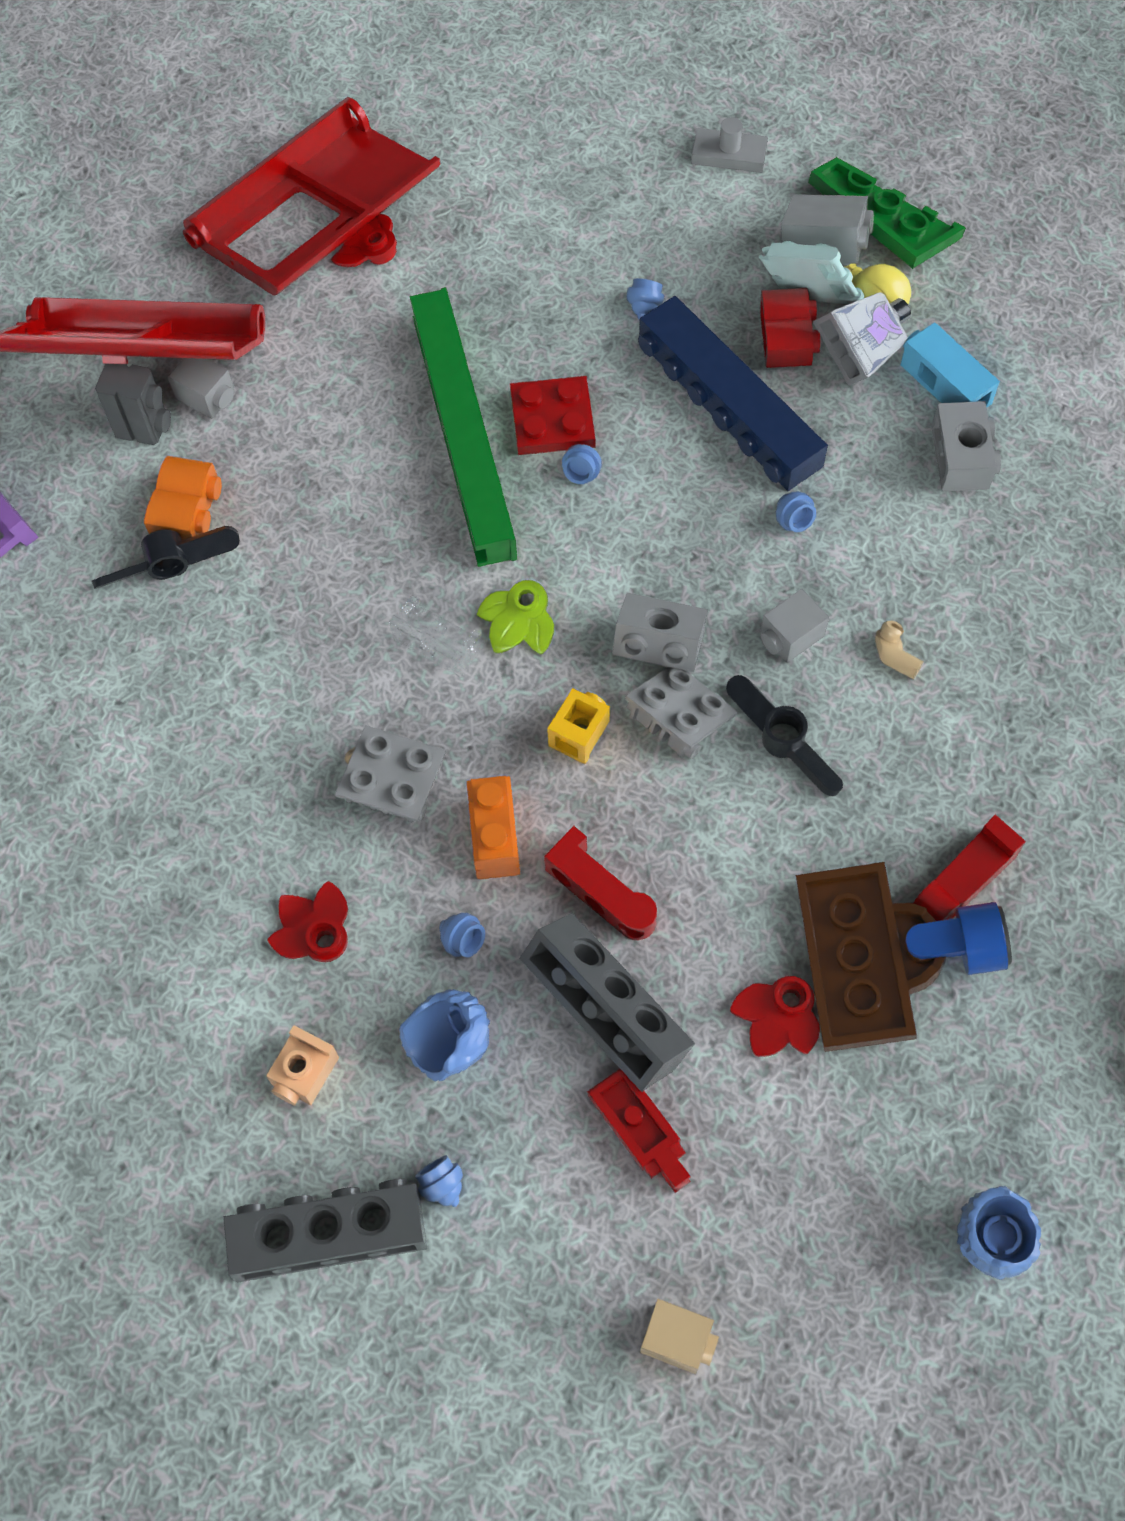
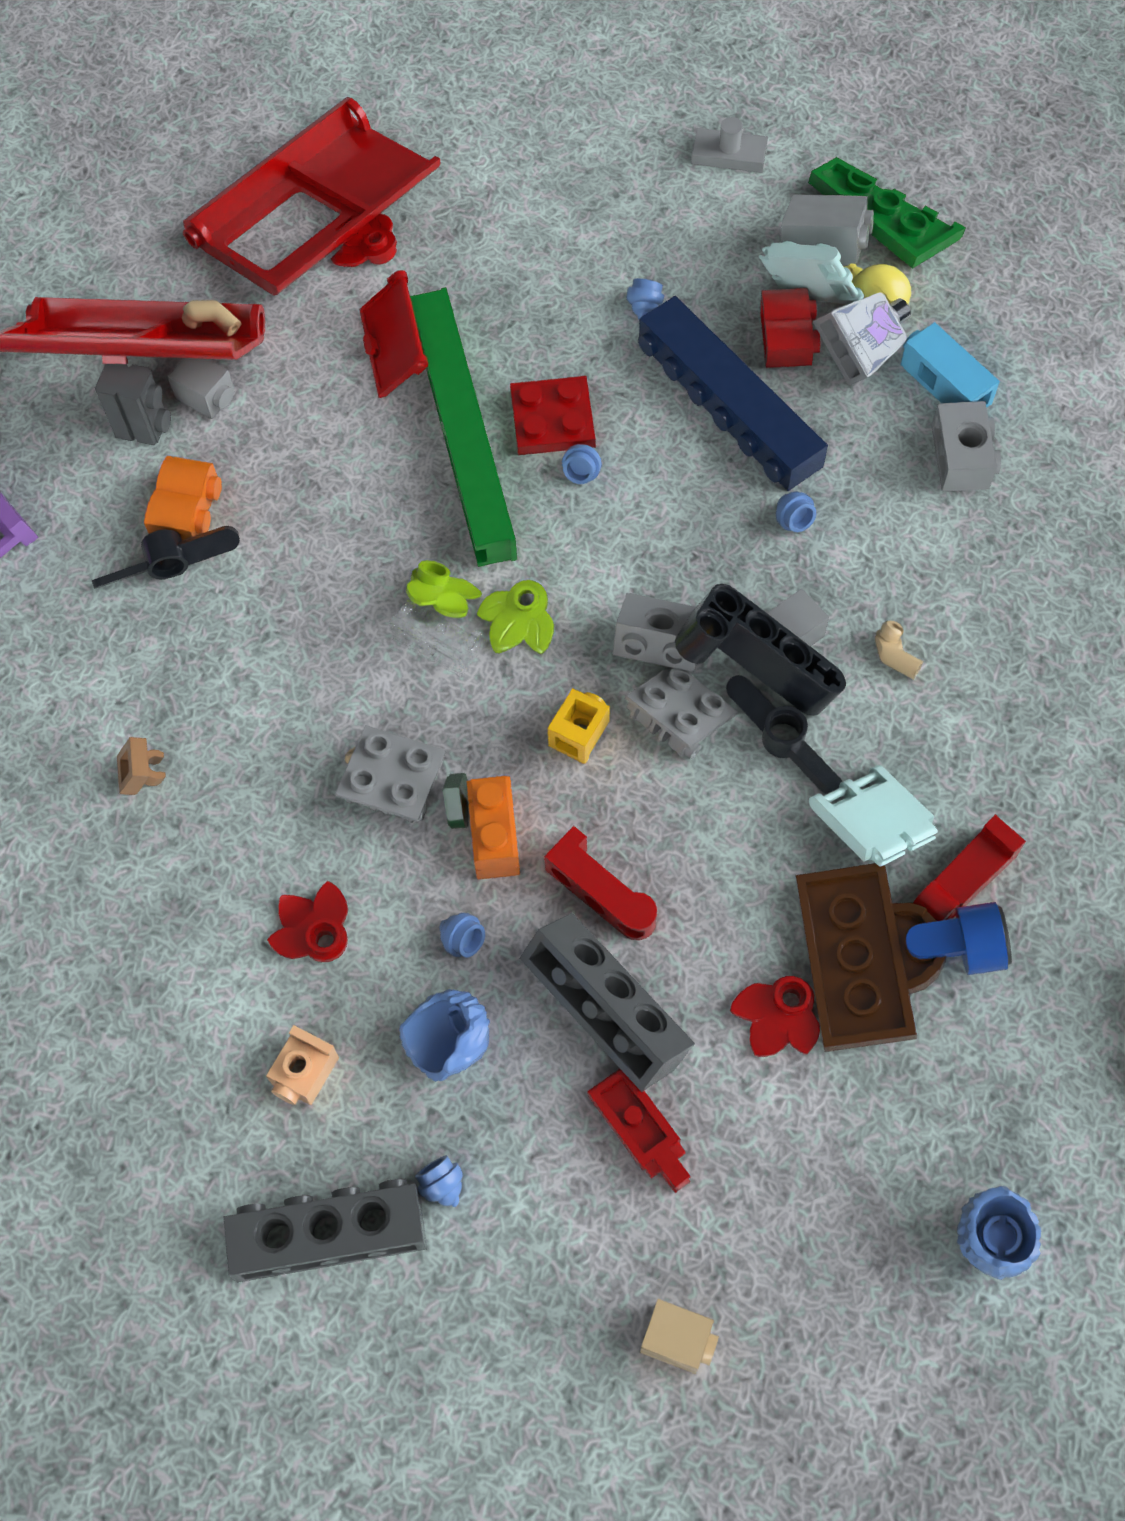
(134, 766): none -> medium nougat tile
(210, 311): none -> tan arm
(392, 335): none -> red door
(433, 586): none -> lime plate
(456, 800): none -> tile
(760, 646): none -> black beam
(877, 819): none -> light aqua plate

